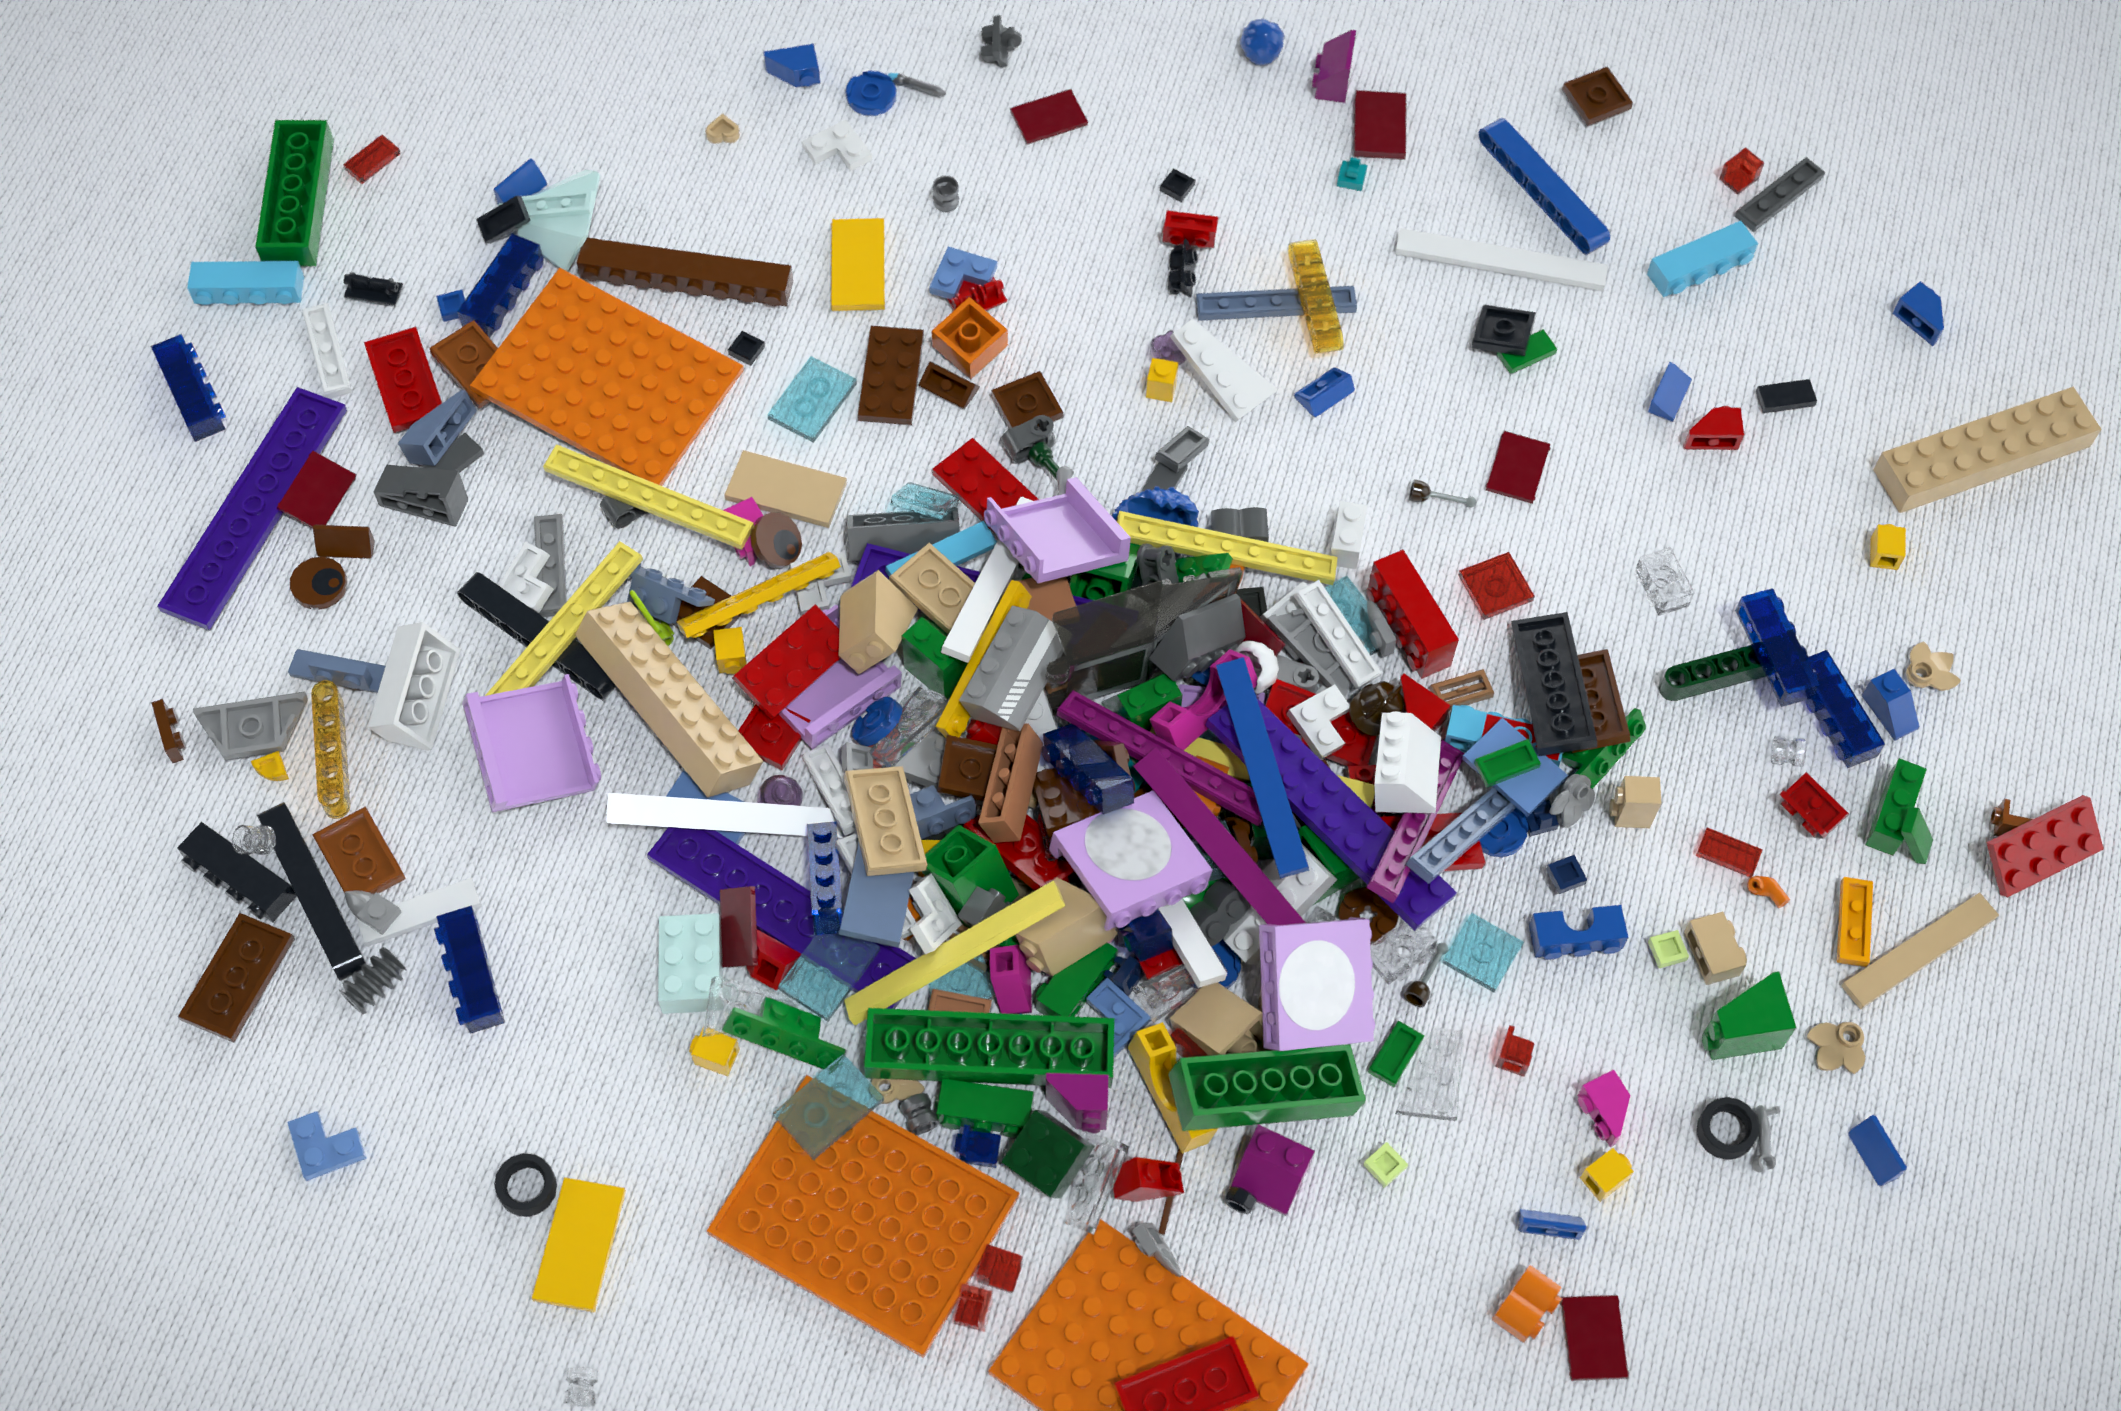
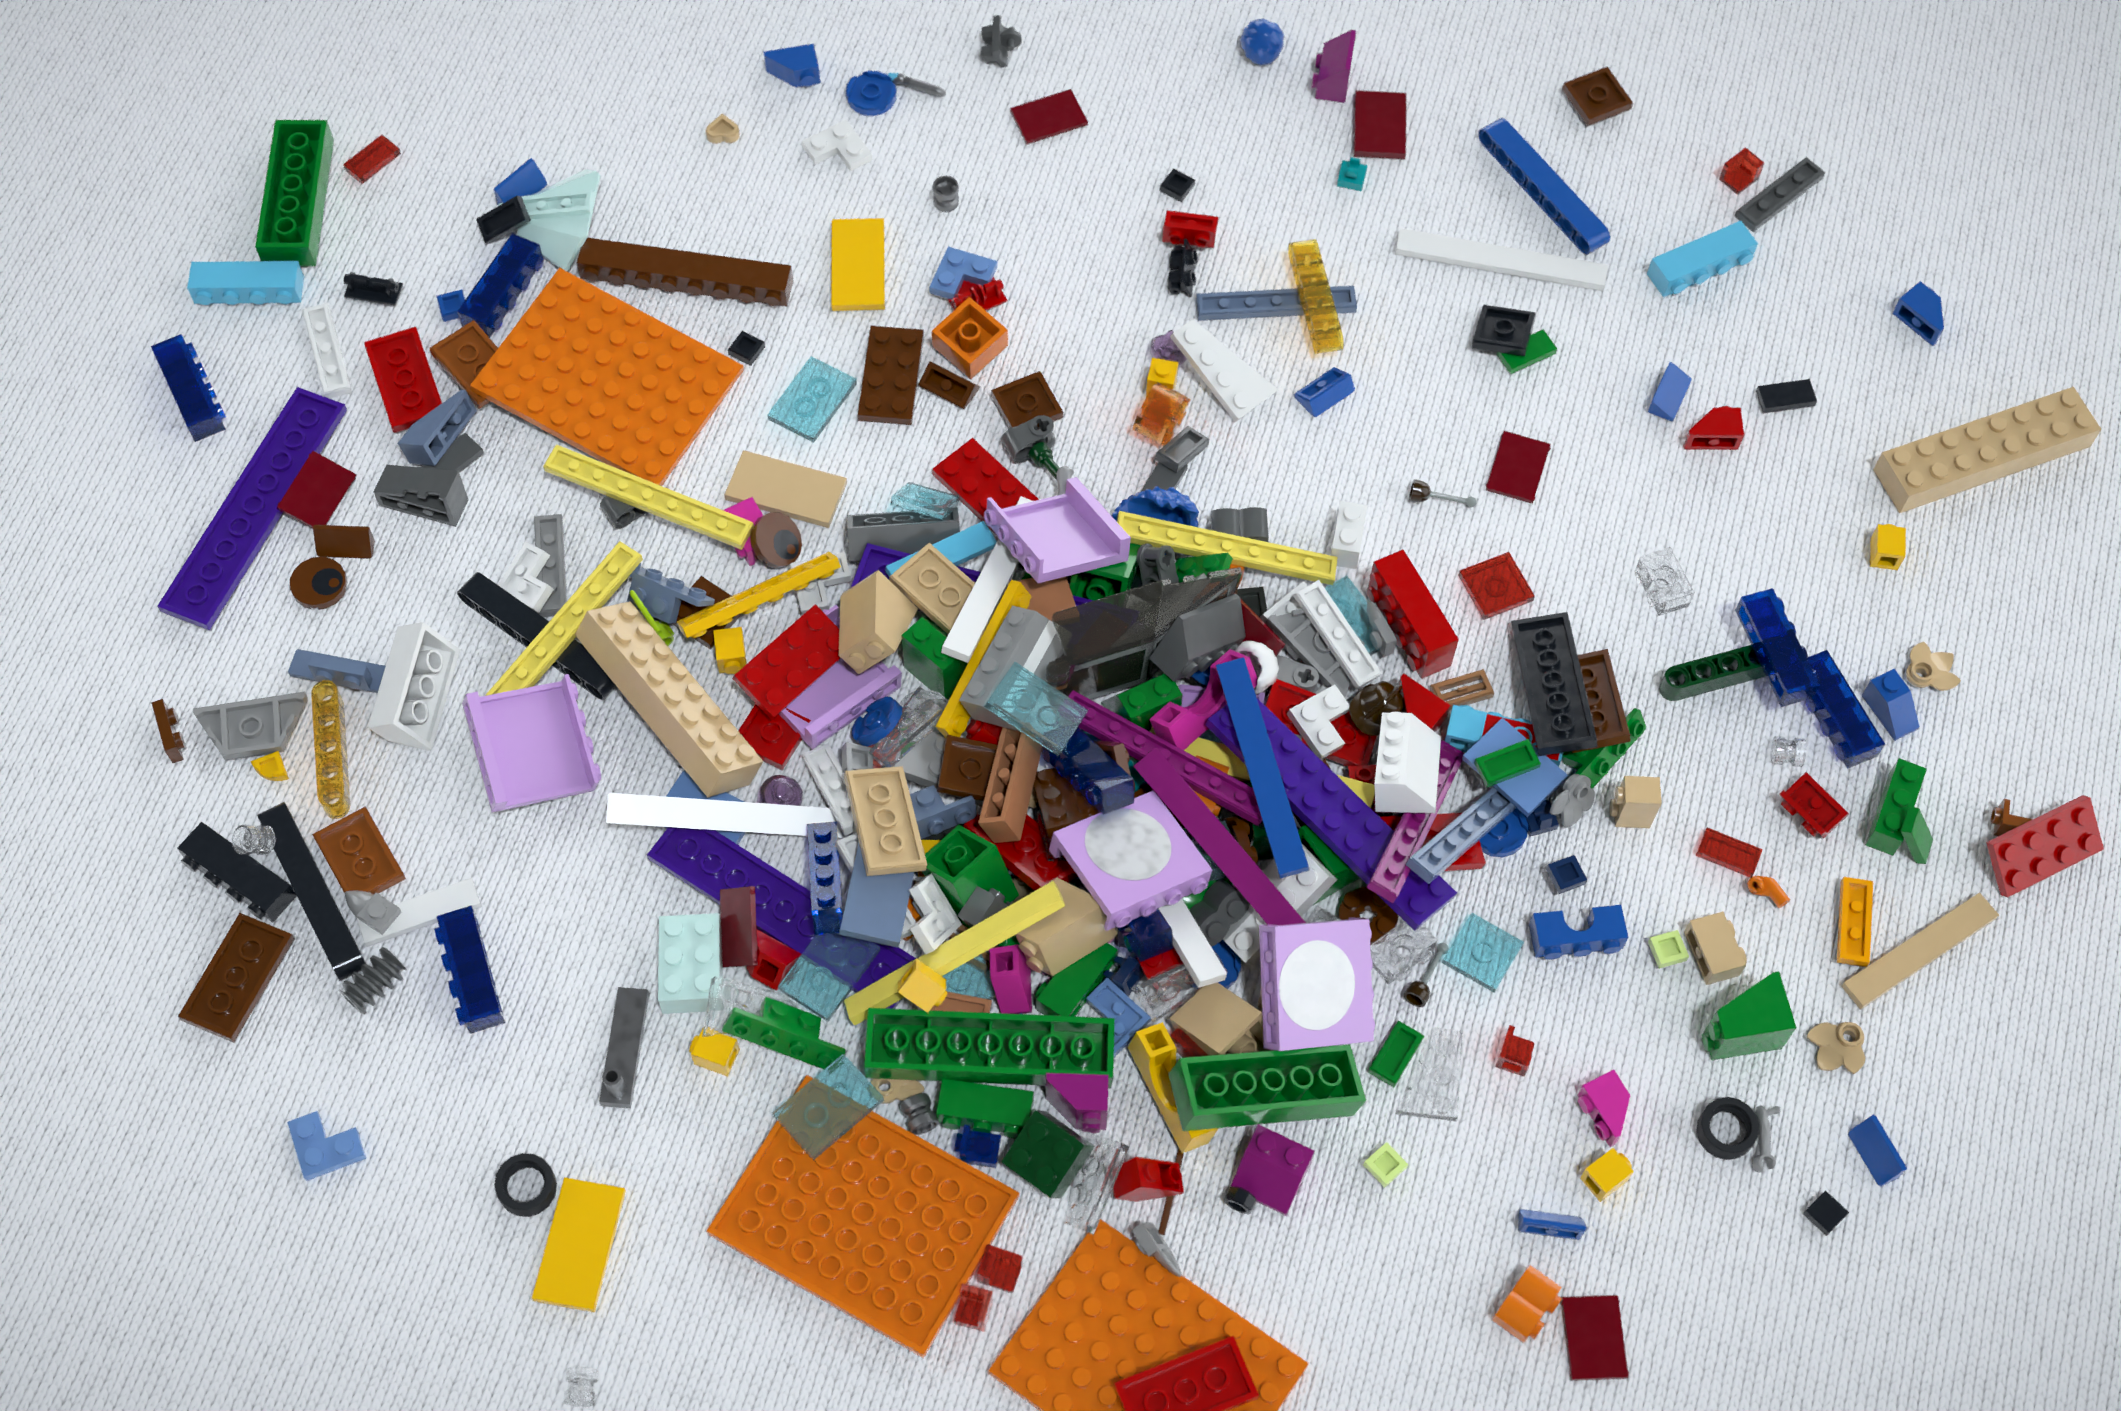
(624, 1048): none -> flat silver piece
(922, 986): none -> yellow brick
(1036, 708): none -> clear light blue tile
(1161, 414): none -> clear orange brick
(1825, 1213): none -> black tile

